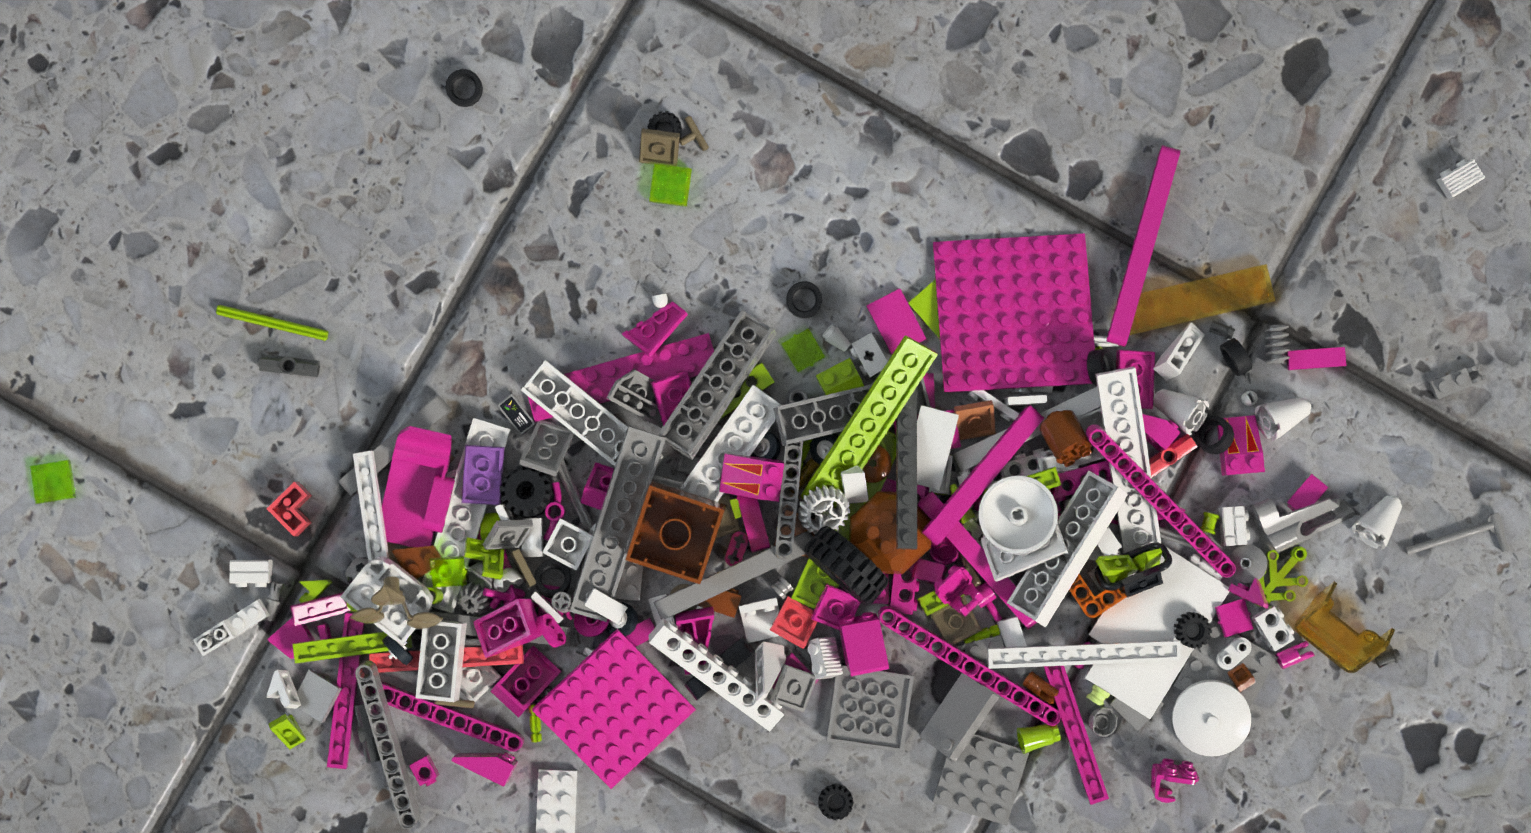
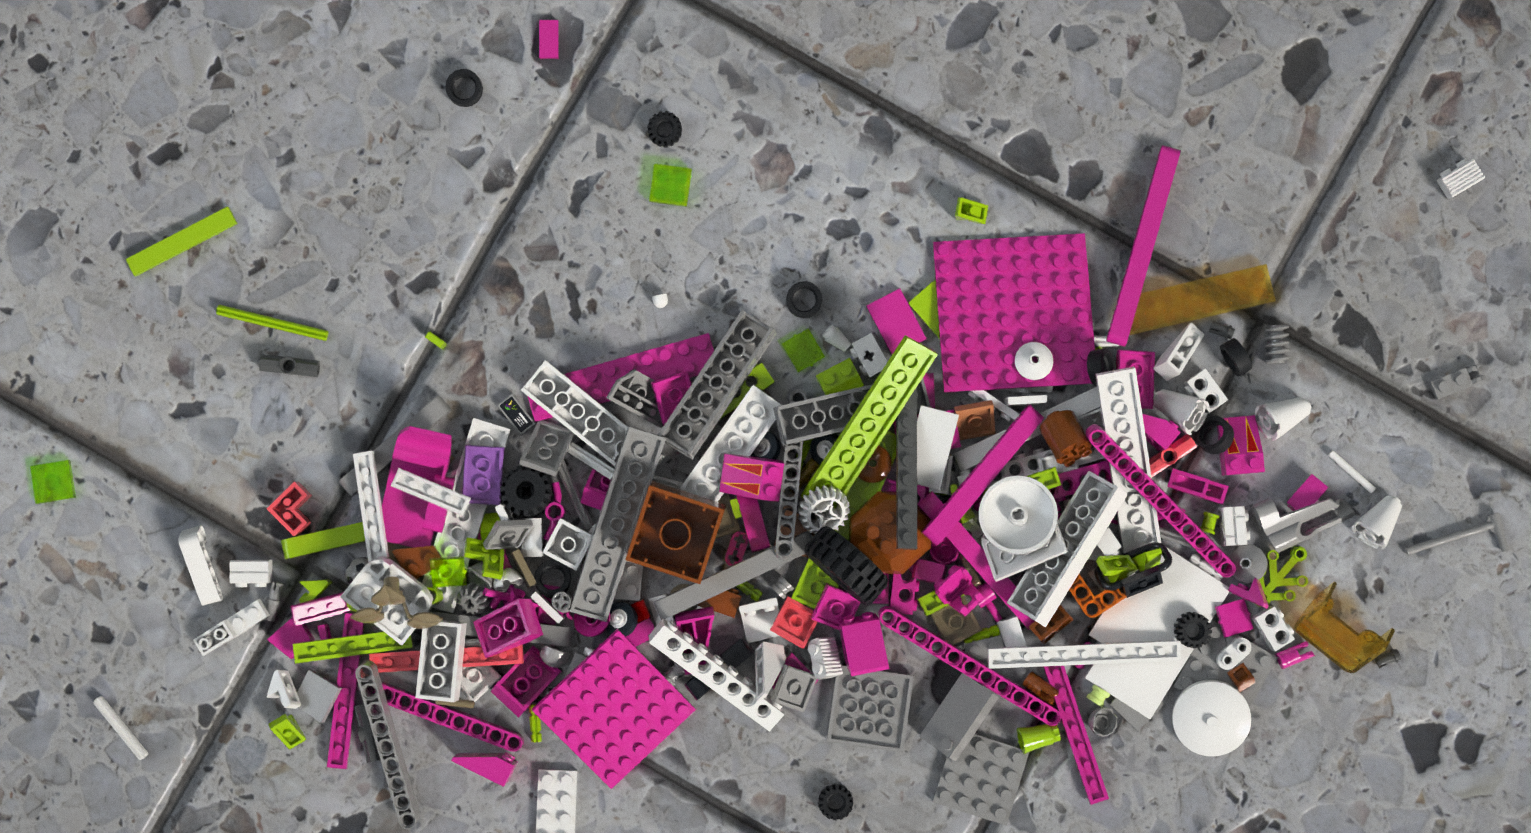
(120, 727): none -> white axle
(181, 241): none -> lime tile
(193, 548): none -> white beam
(323, 540): none -> lime beam
(397, 650): black wheel -> none
(416, 769): dark pink brick -> none
(430, 492): none -> white tile
(436, 340): none -> lime tile
(548, 39): none -> dark pink tile
(551, 630): dark pink beam -> none
(553, 657): none -> light grey hair
(591, 460): none -> white axle
(605, 605): white tile -> none
(641, 610): none -> red slope
(654, 331): dark pink wing -> none
(659, 147): dark tan tile -> none
(674, 673): none -> light grey bush
(695, 134): dark tan piece -> none
(748, 588): none -> lime axle
(854, 485): white slope -> none
(971, 211): none -> lime slope
(1033, 370): none -> white dish
(1056, 624): none -> dark orange brick
(1168, 771): dark pink piece -> none
(1197, 486): none -> dark pink slope
(1209, 388): none -> white brick
(1246, 400): white hinge -> none
(1316, 358): dark pink tile -> none
(1351, 471): none -> white bar

